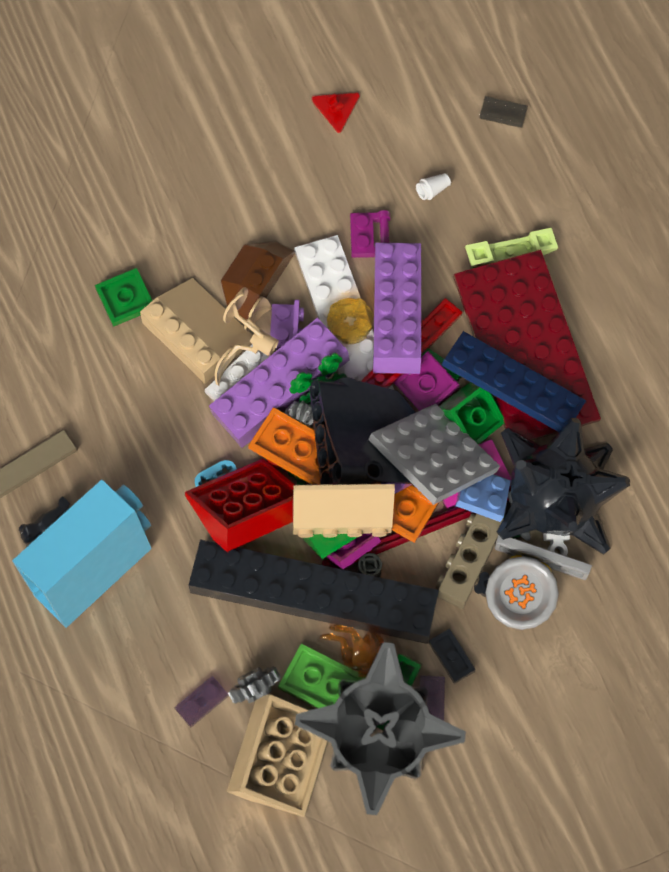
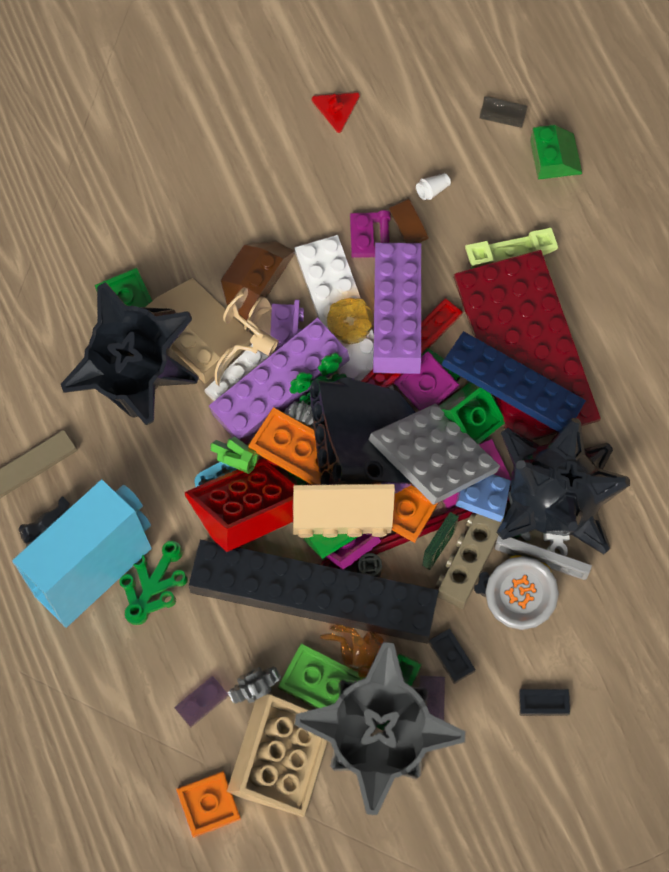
(131, 355): none -> black piece
(152, 585): none -> green plant
(208, 804): none -> orange tile
(235, 454): none -> bright green rock
(408, 222): none -> reddish brown slope
(440, 540): none -> clear green tile
(544, 702): none -> black tile
(554, 152): none -> green slope

